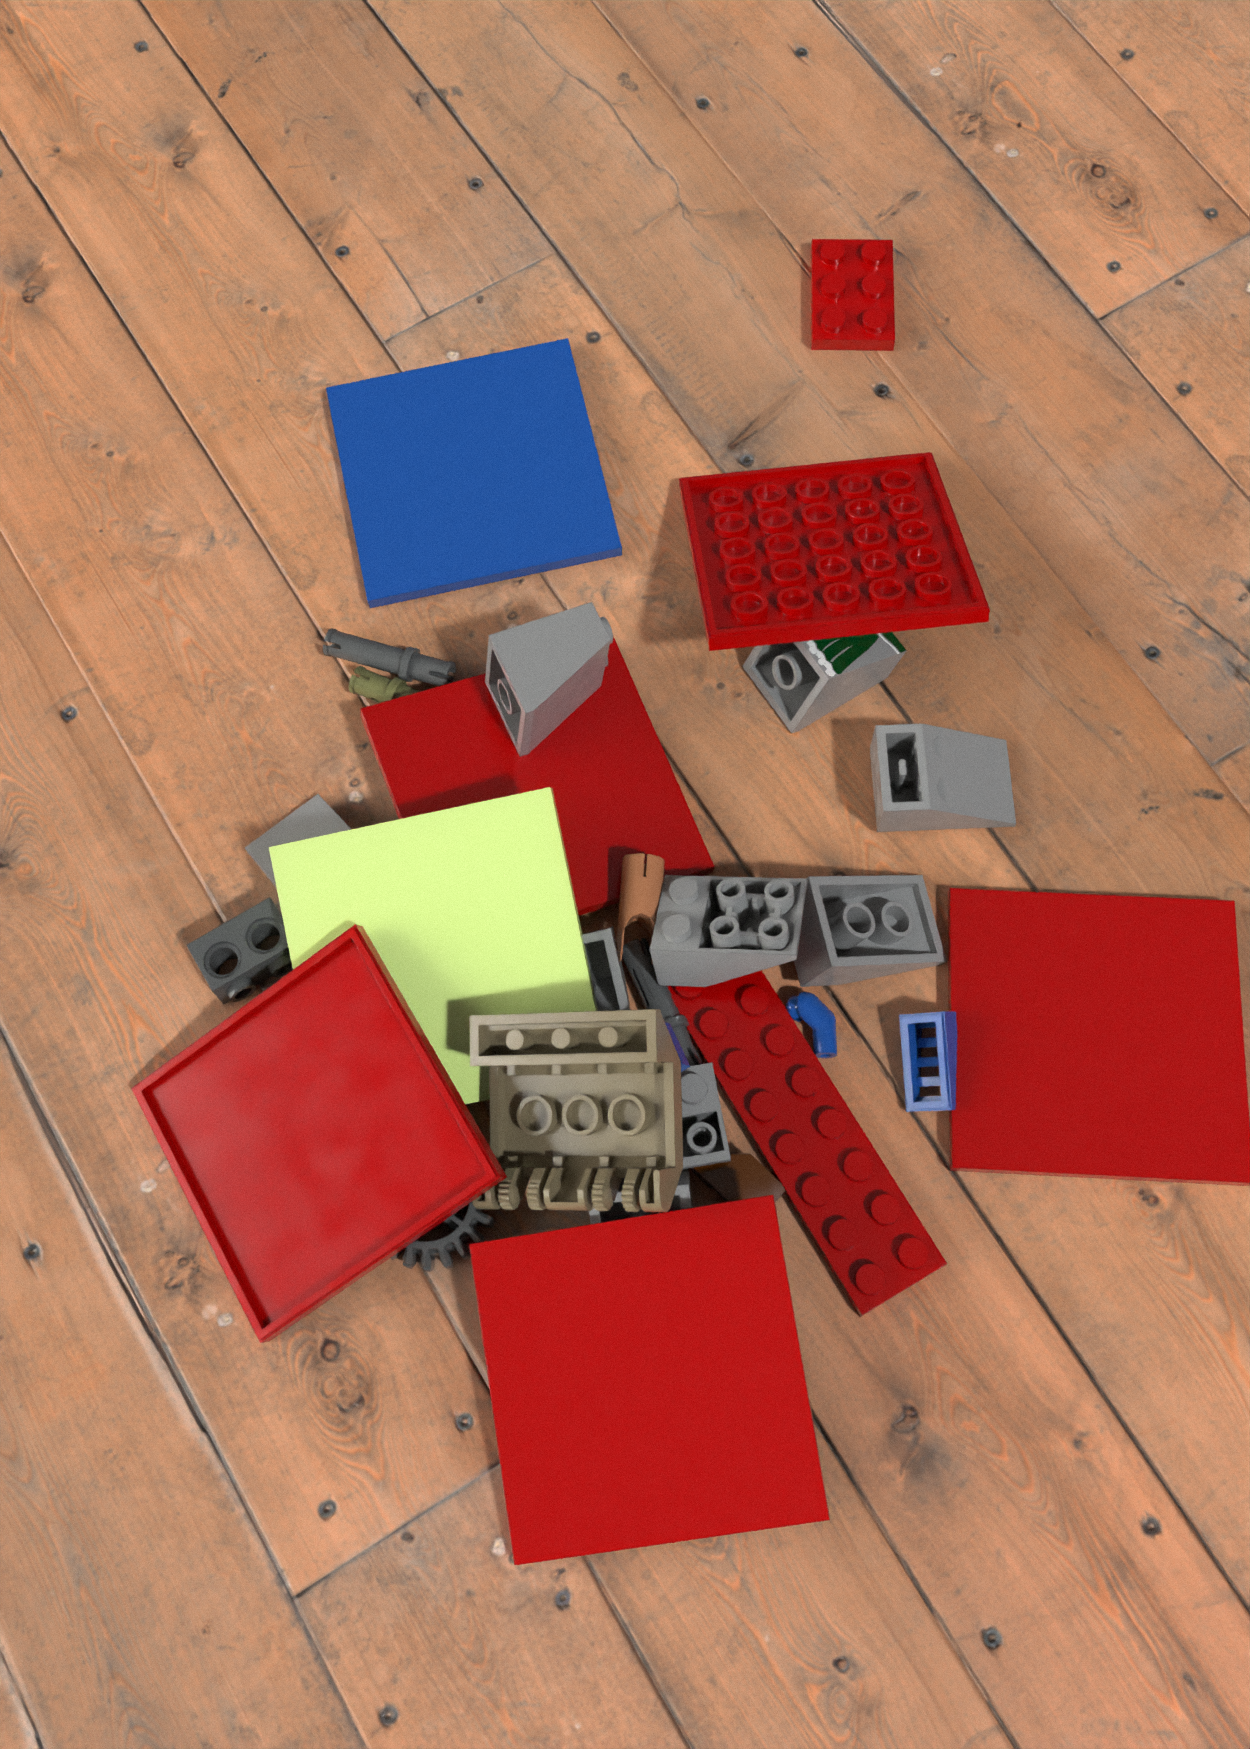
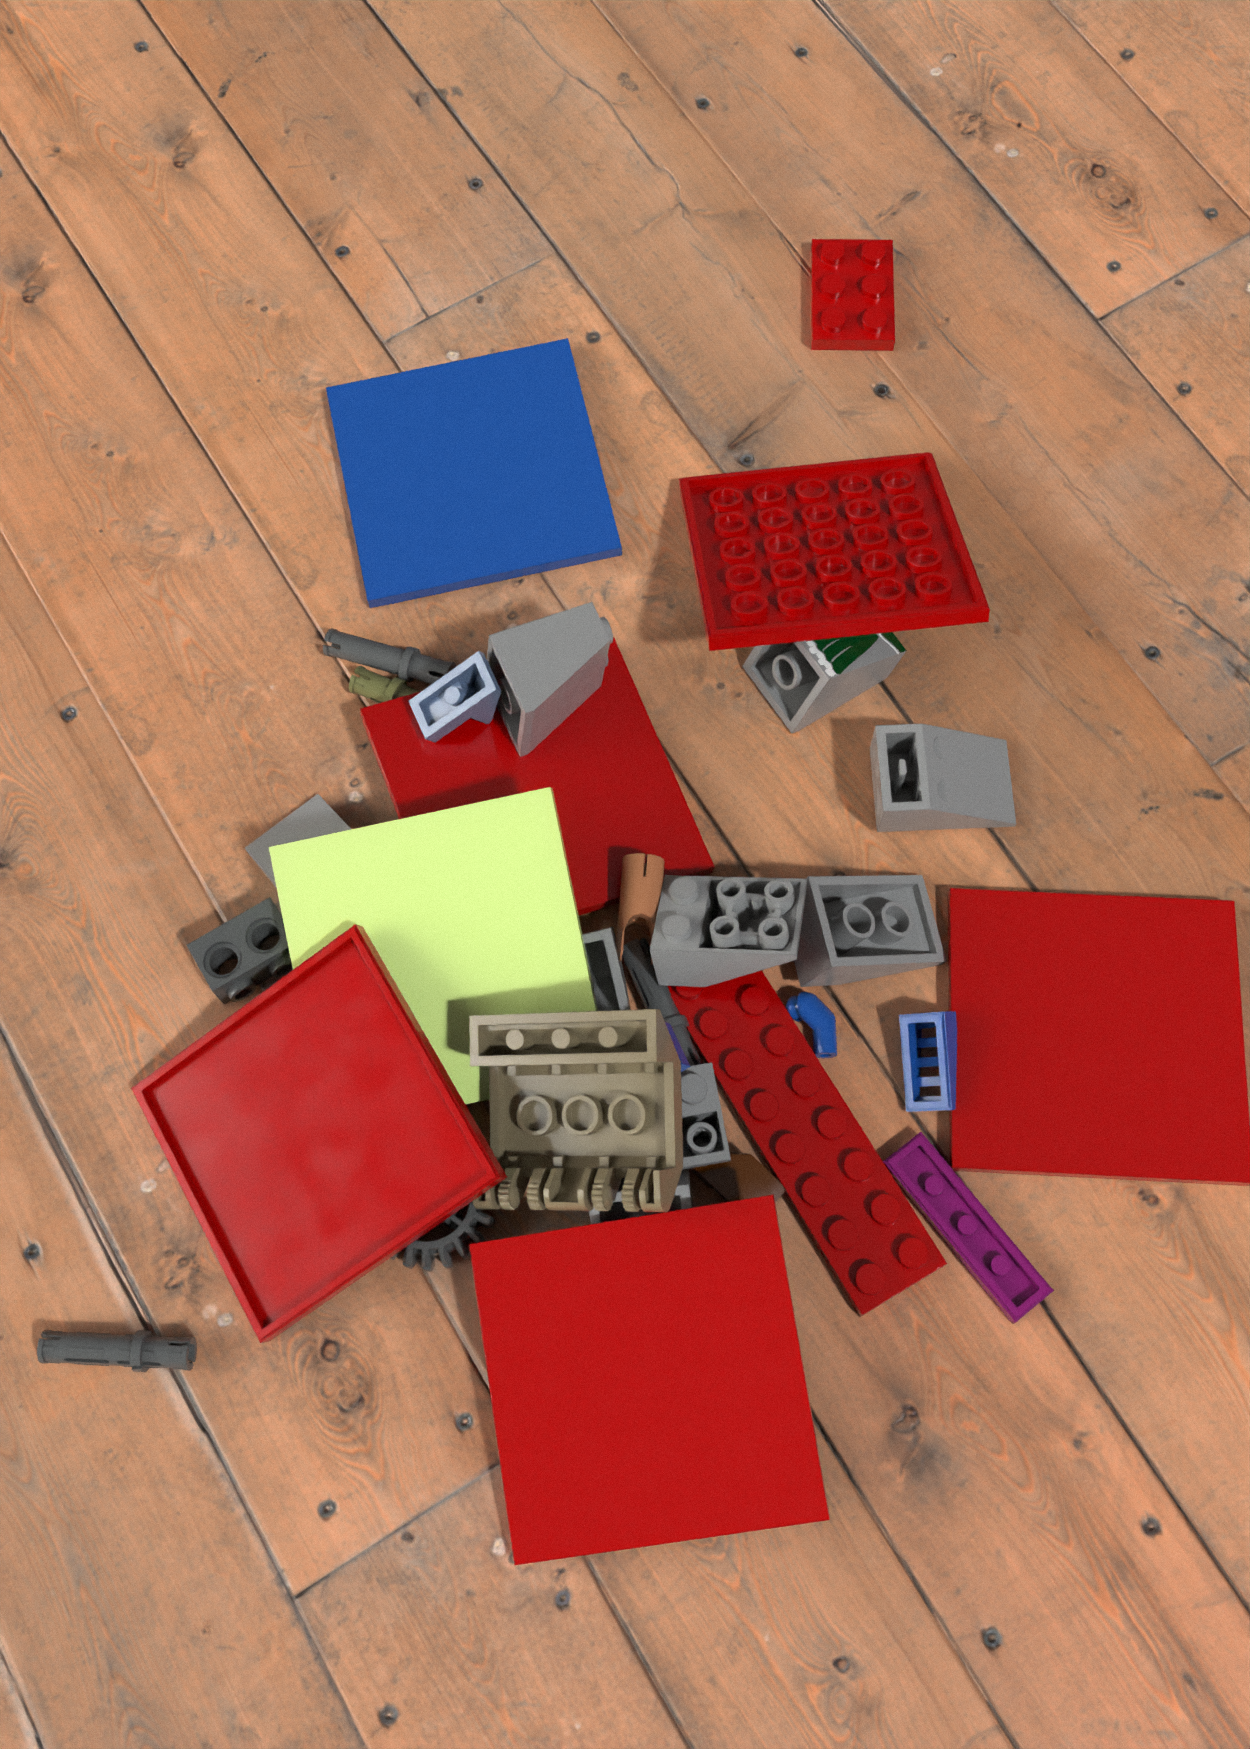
(128, 1350): none -> dark grey pin
(456, 697): none -> sand blue slope
(967, 1228): none -> magenta tile

